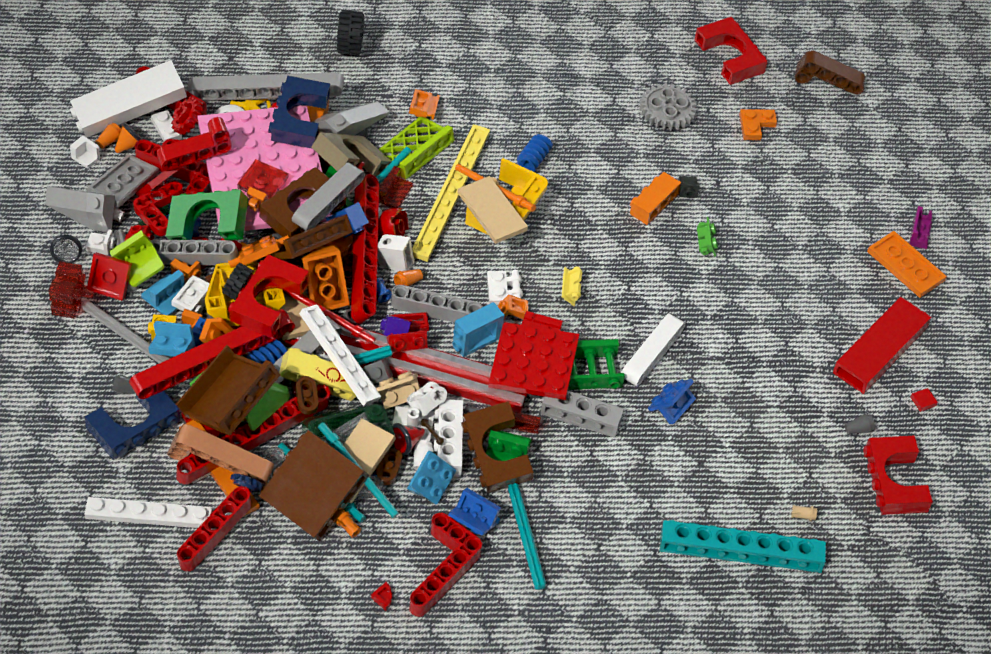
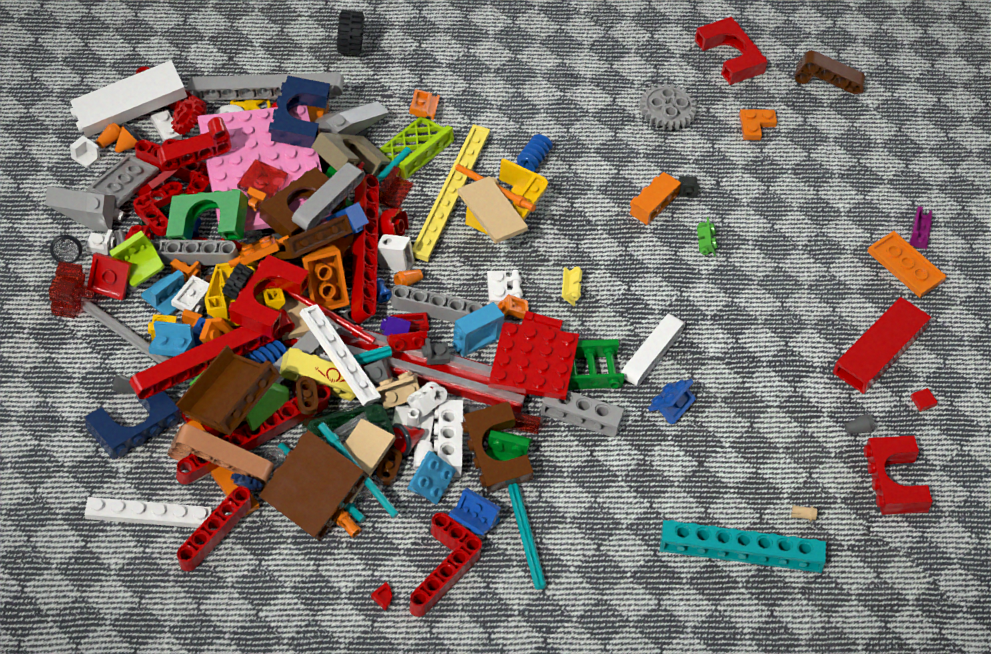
(425, 422): dark brown hinge -> none
(435, 353): none -> dark grey bracket

